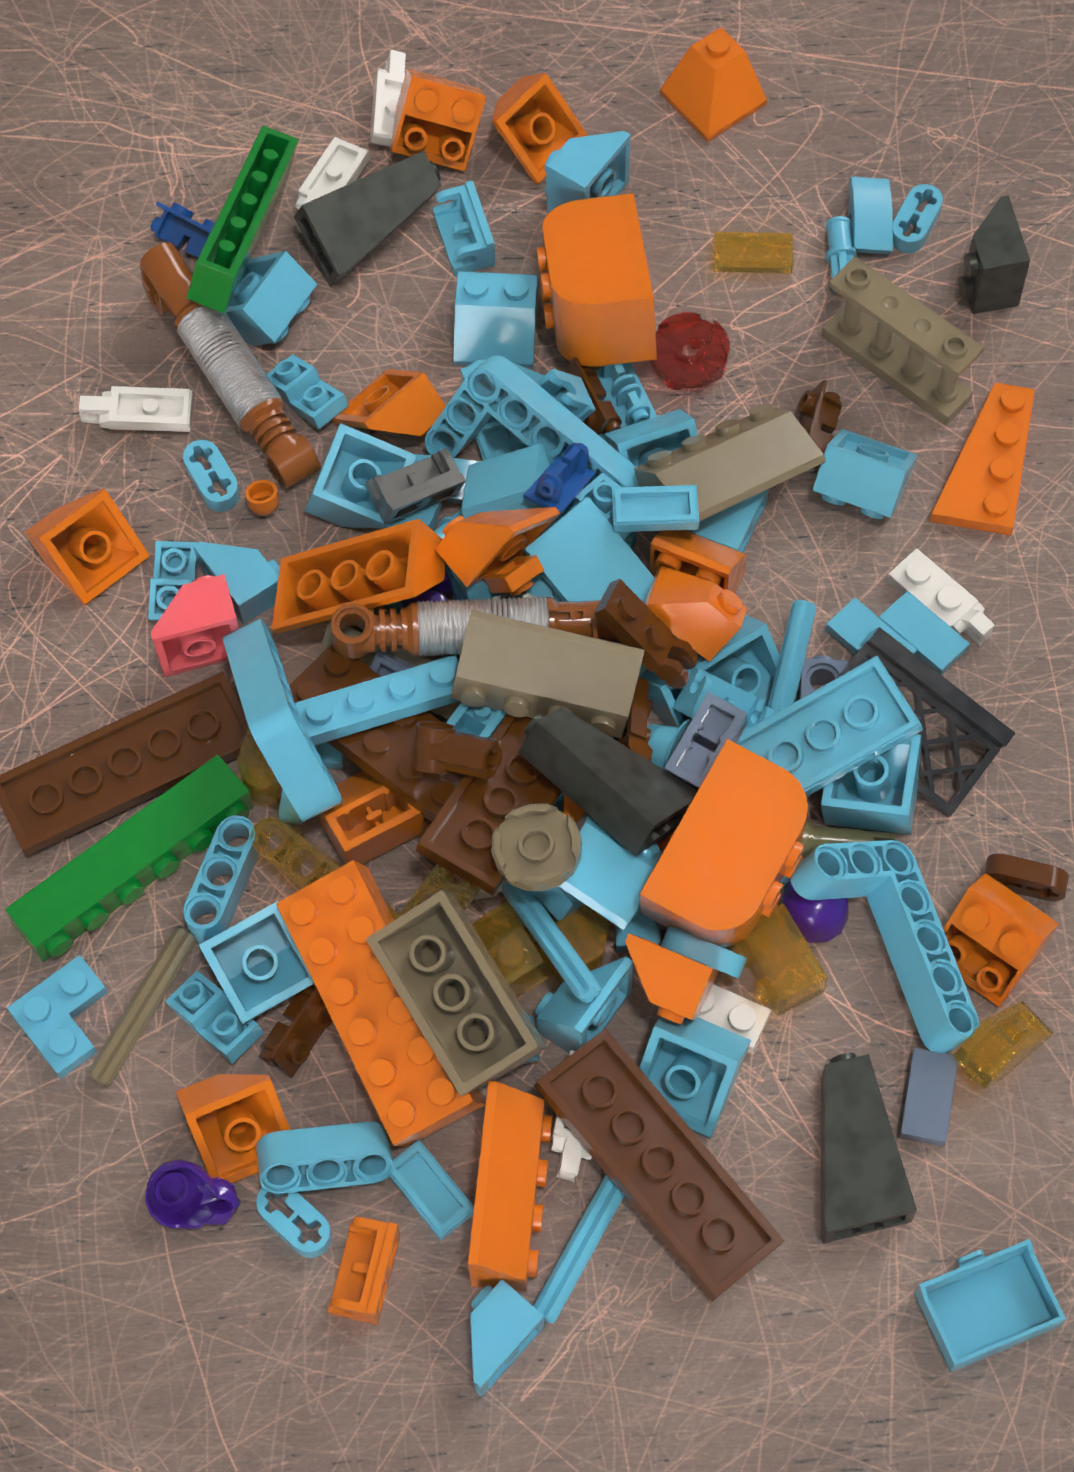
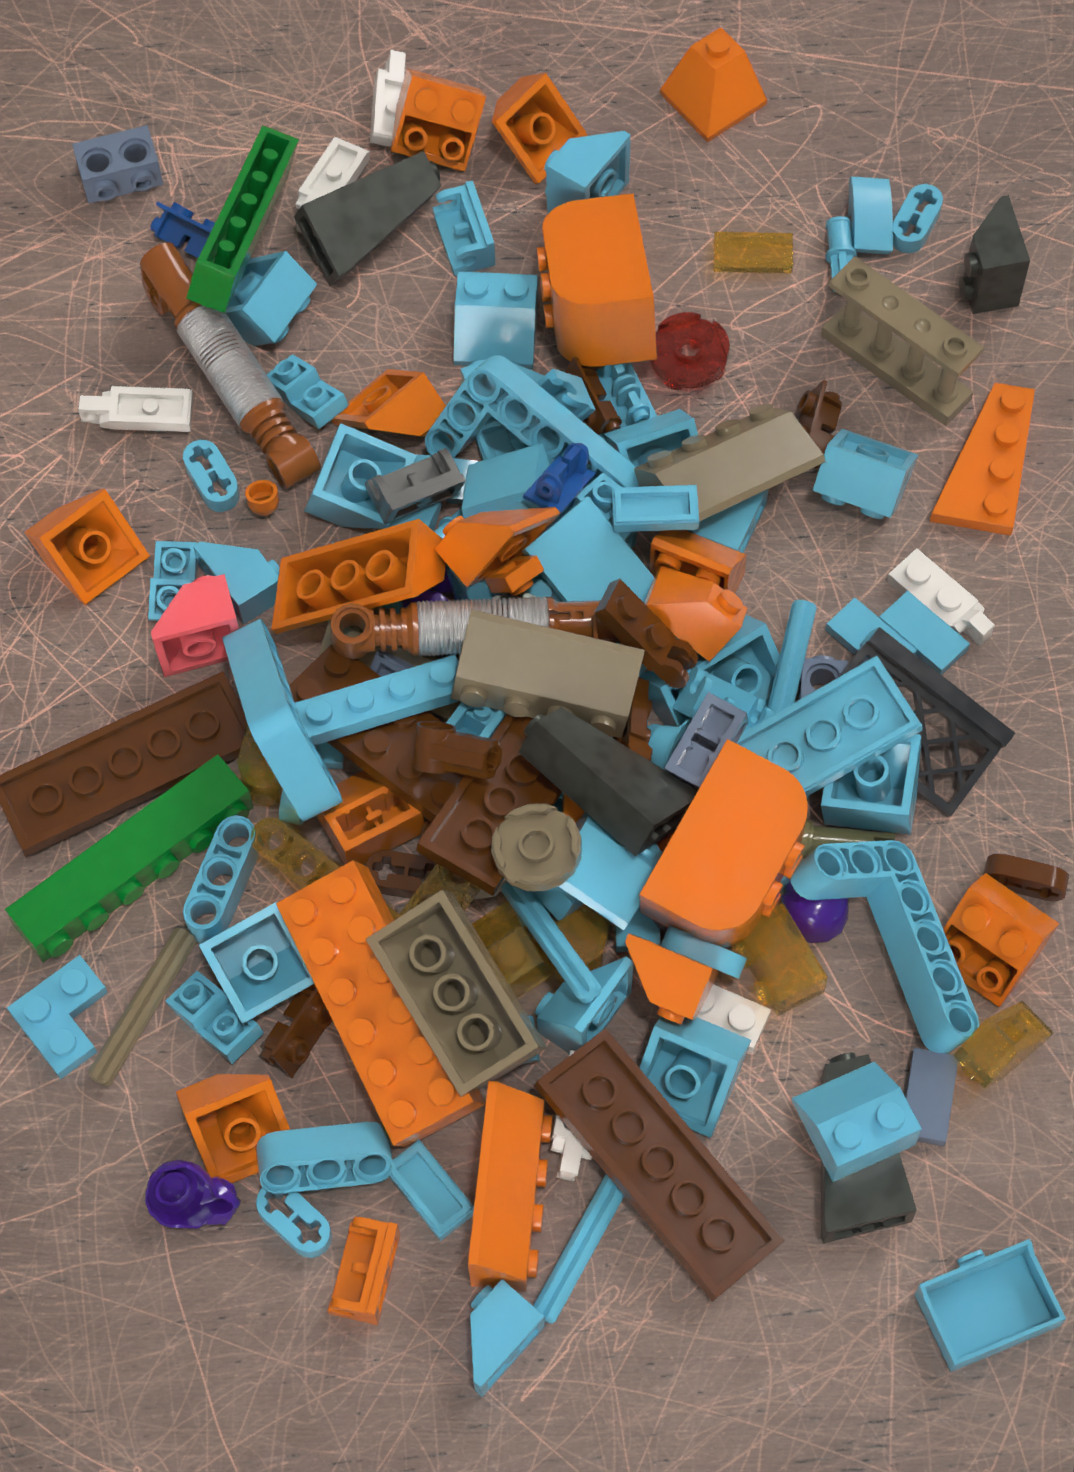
(117, 164): none -> sand blue brick
(403, 864): none -> reddish brown beam
(857, 1120): none -> medium azure slope

